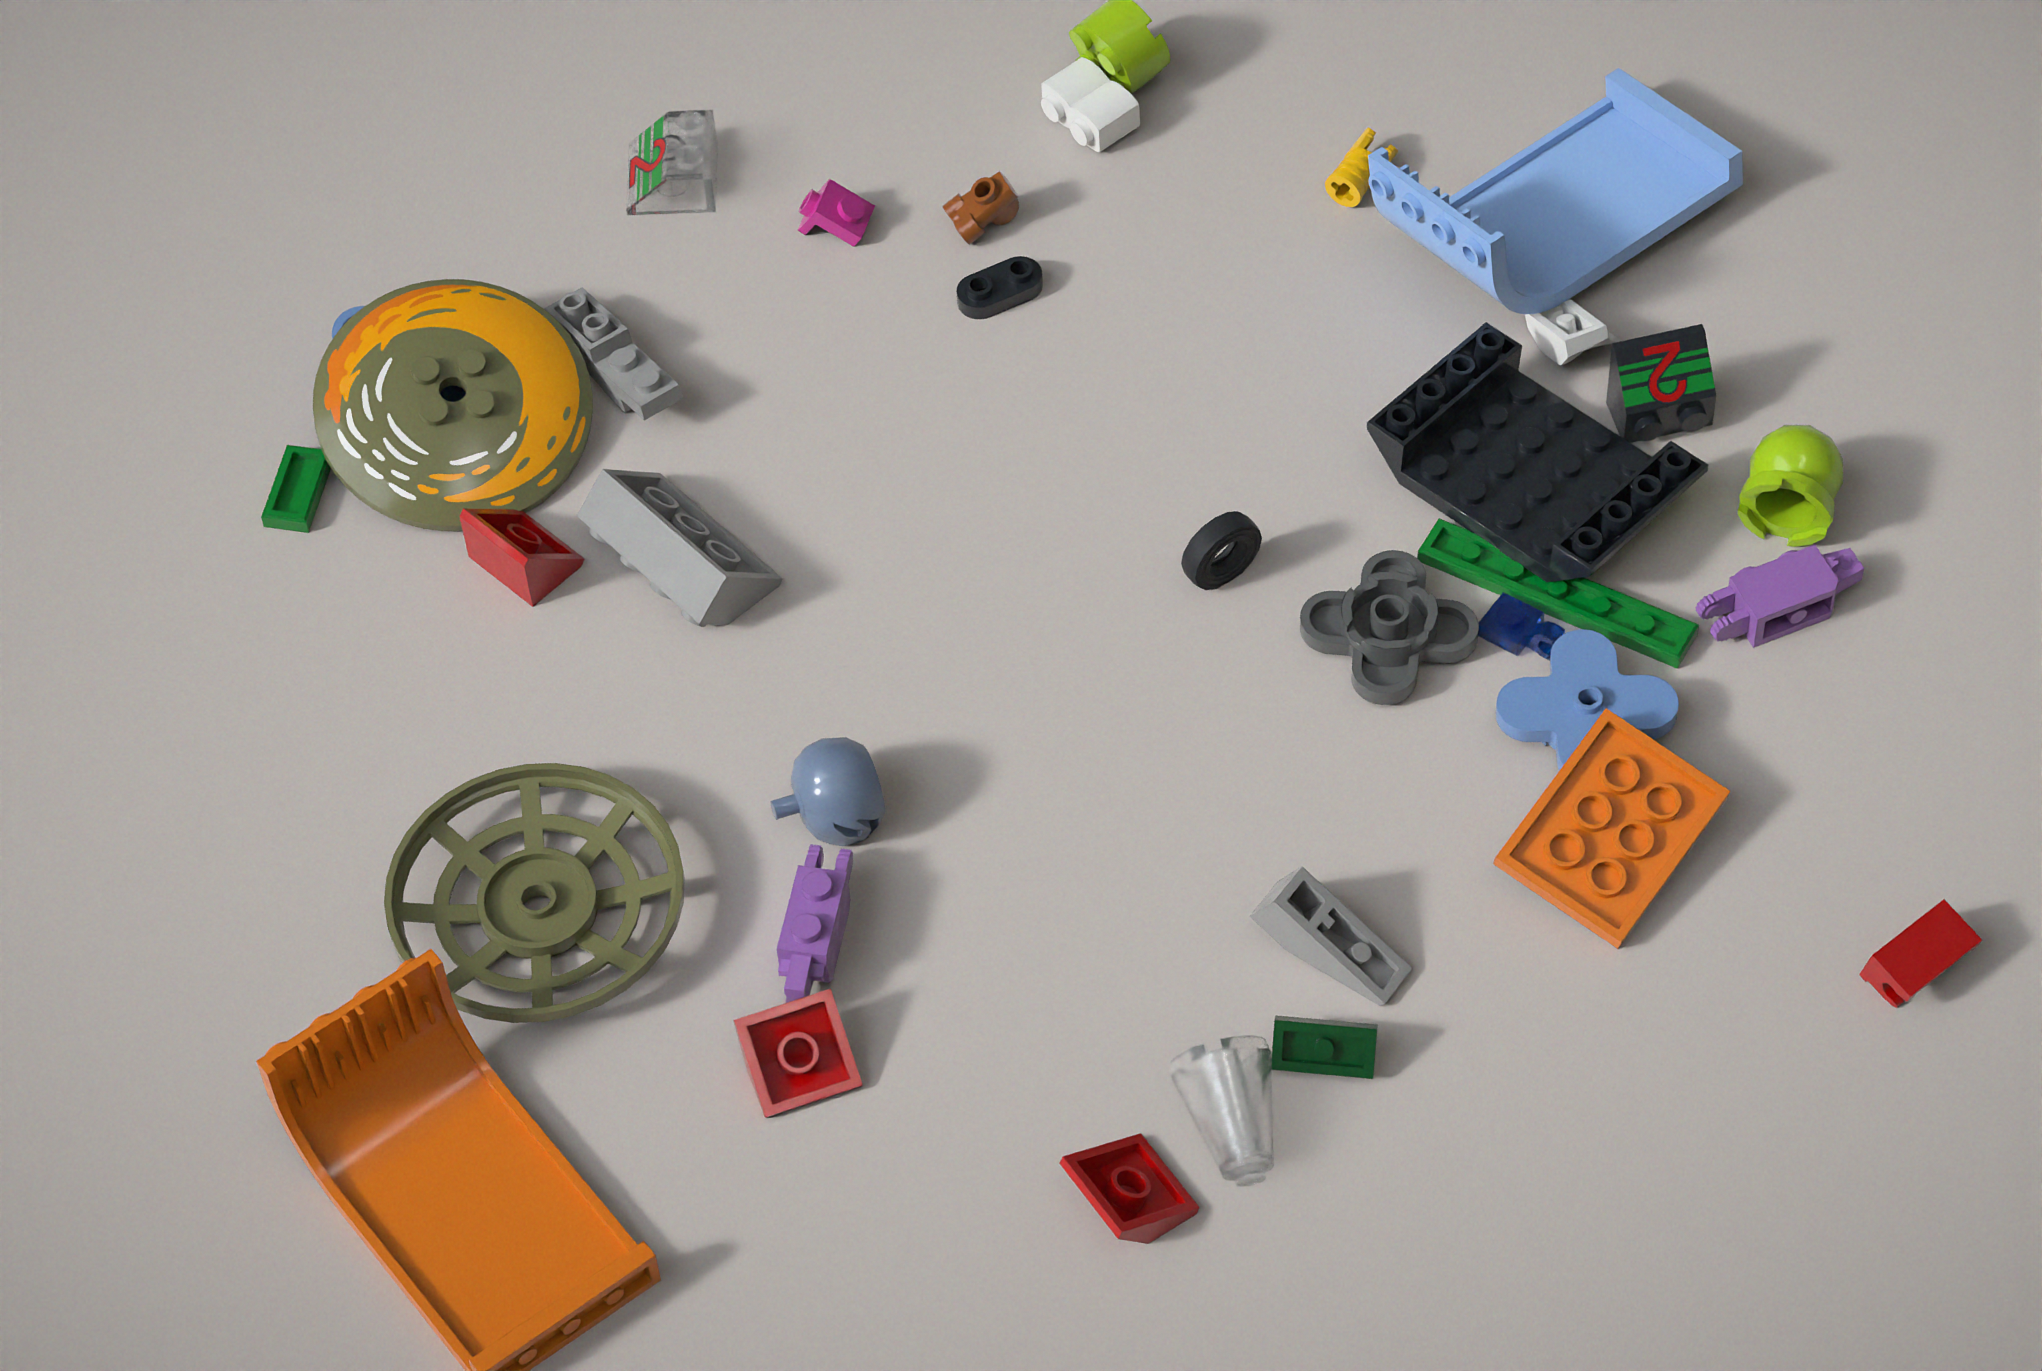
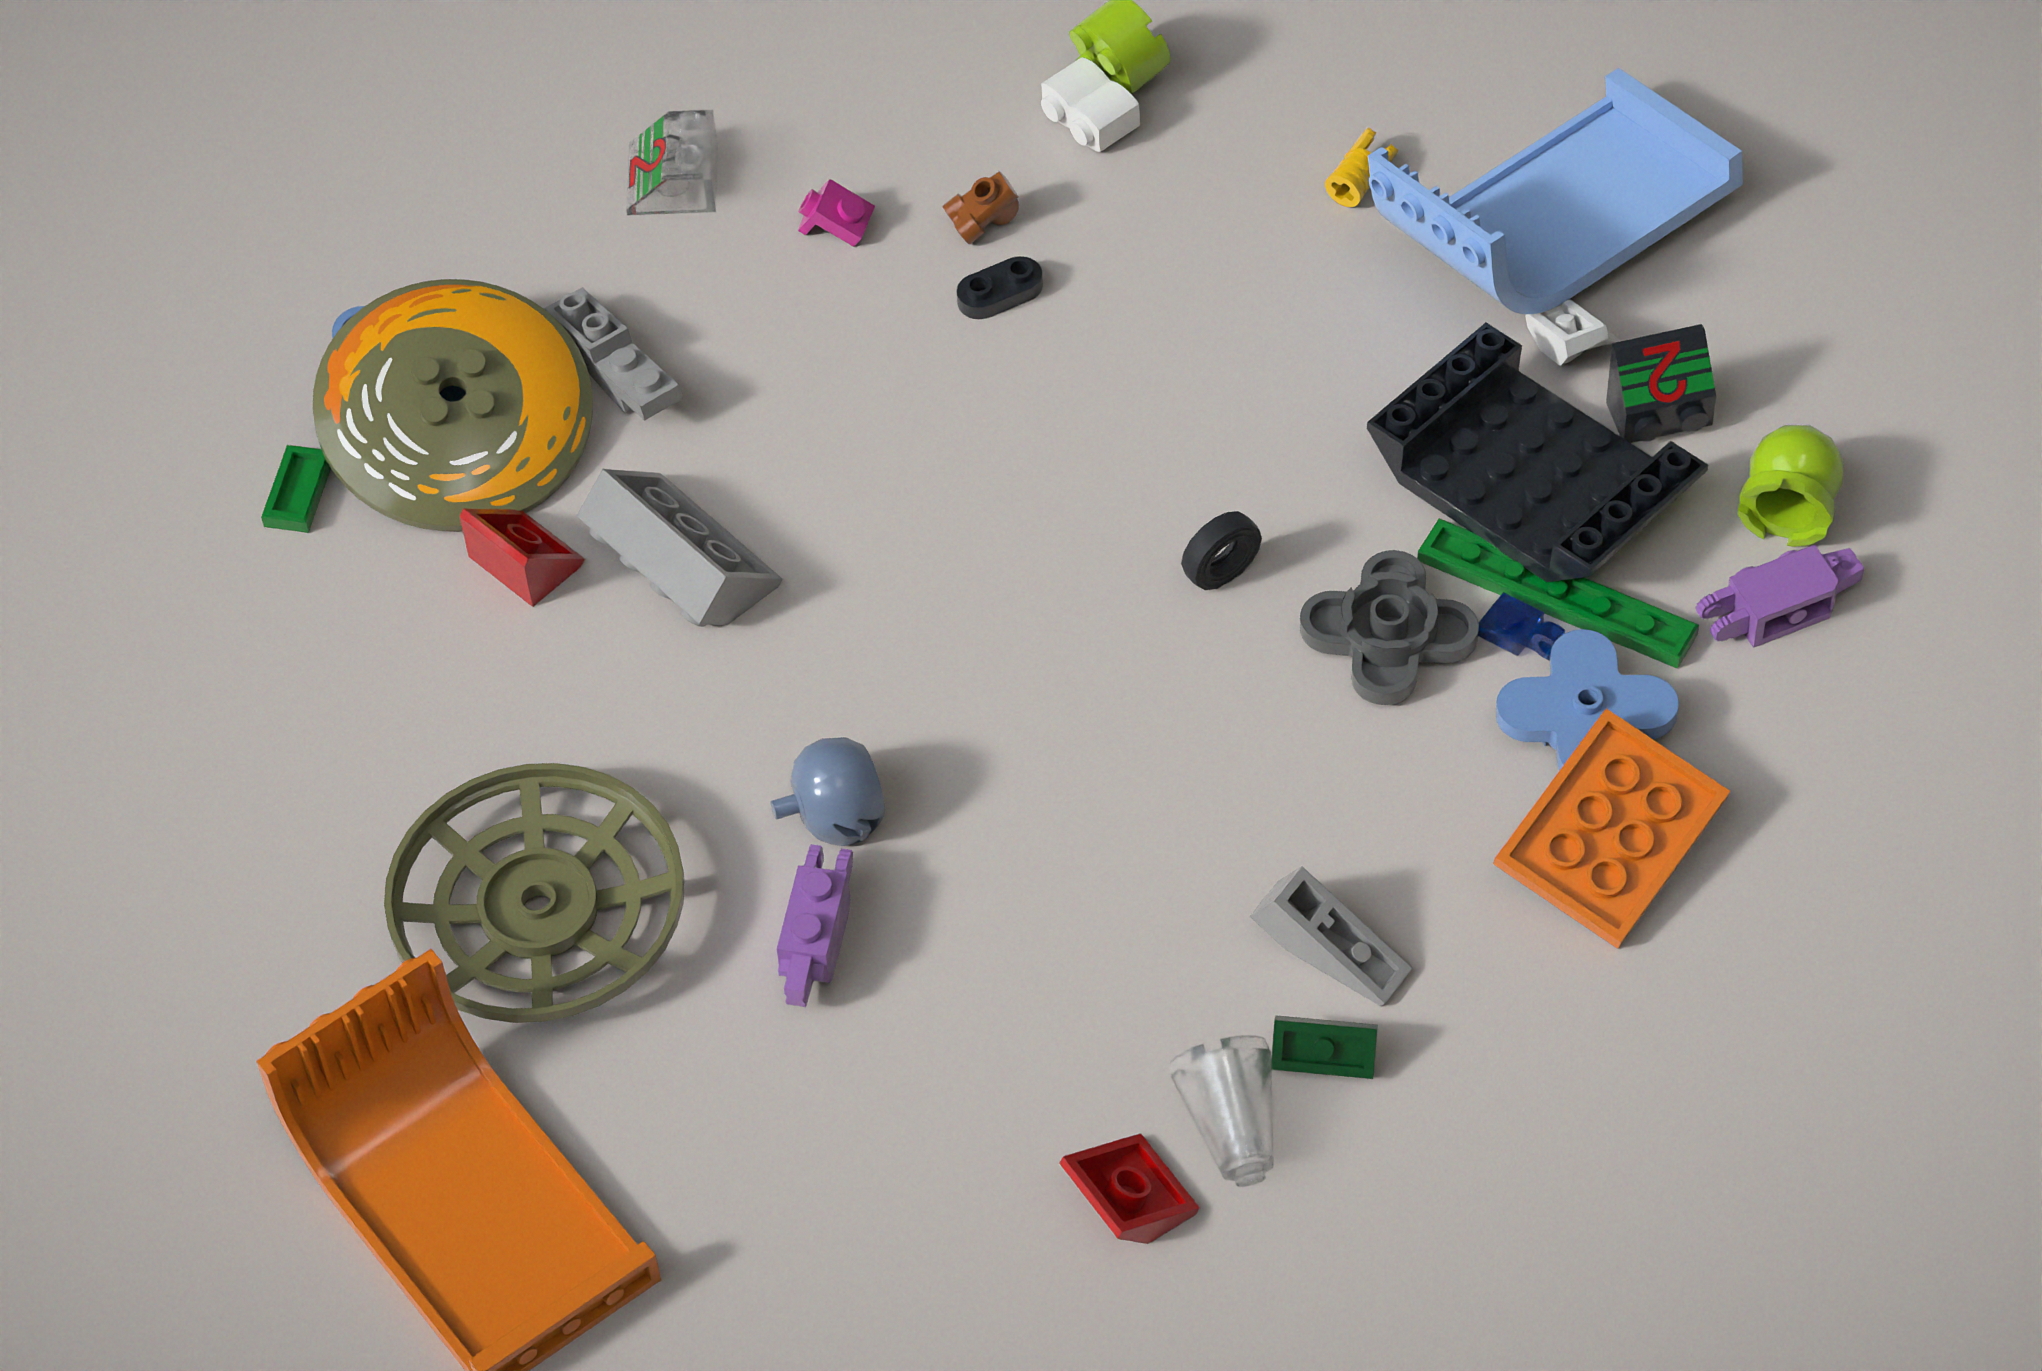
(797, 1053): red slope -> none
(1920, 954): red hinge -> none

